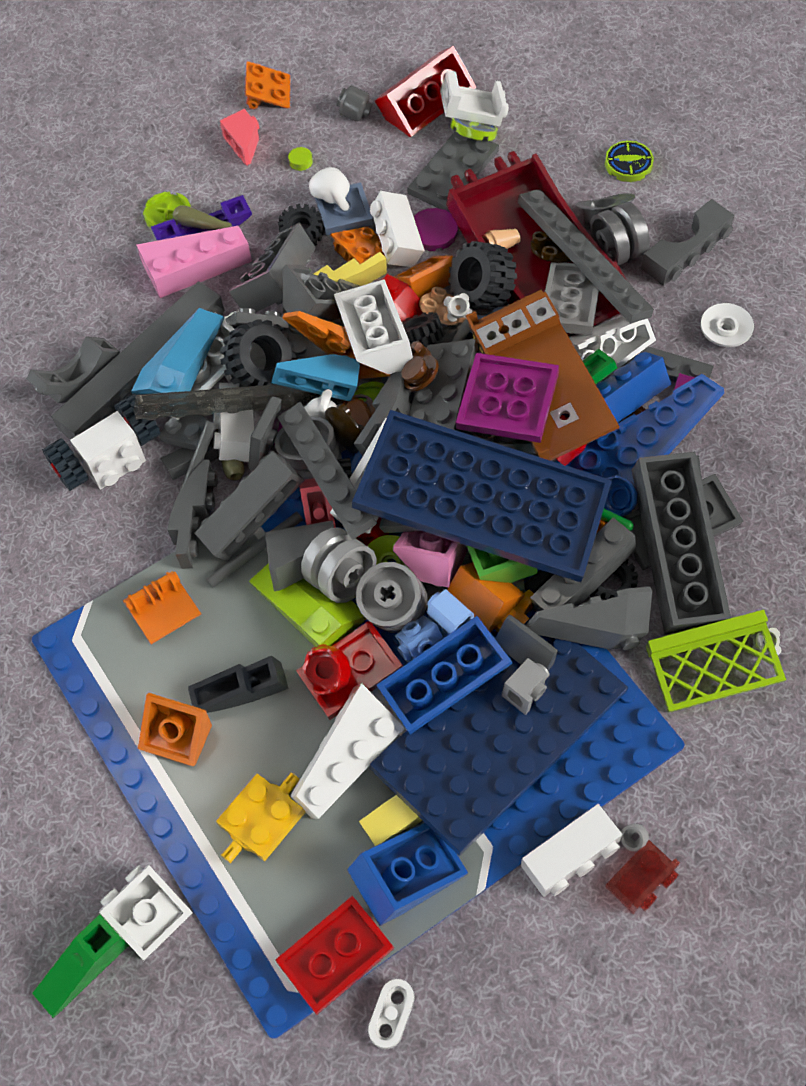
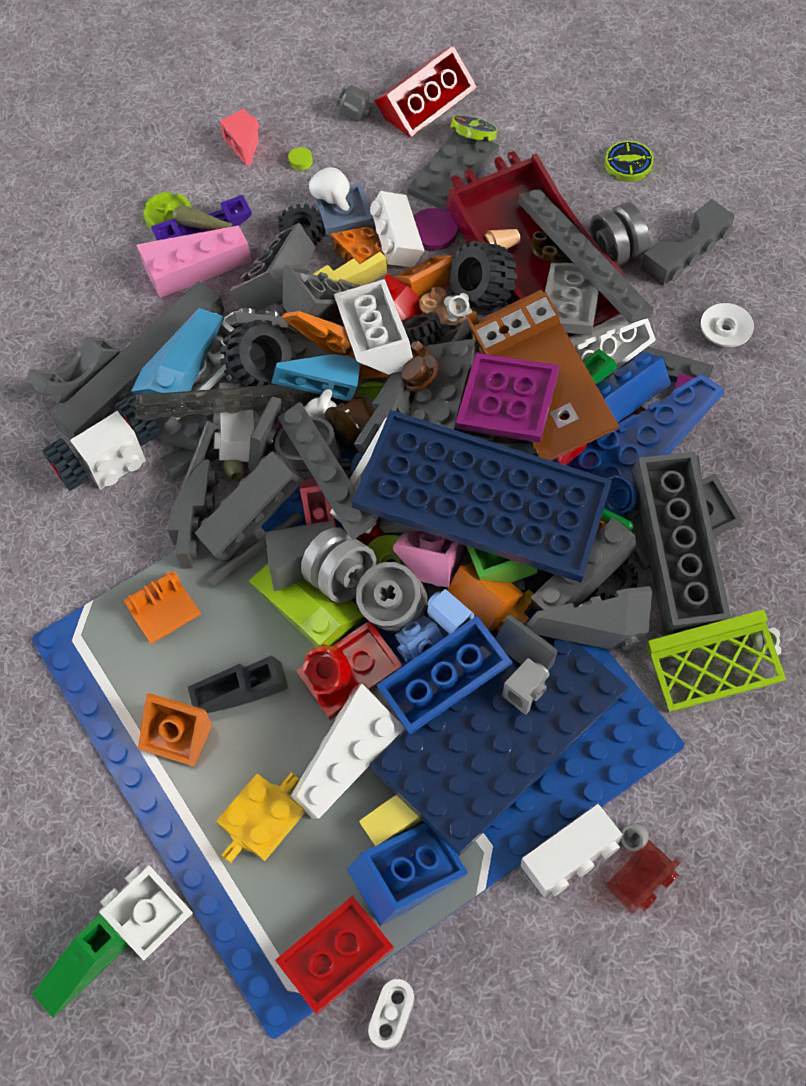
(266, 86): orange hinge -> none
(472, 103): white panel -> none
(593, 207): dark grey piece -> none

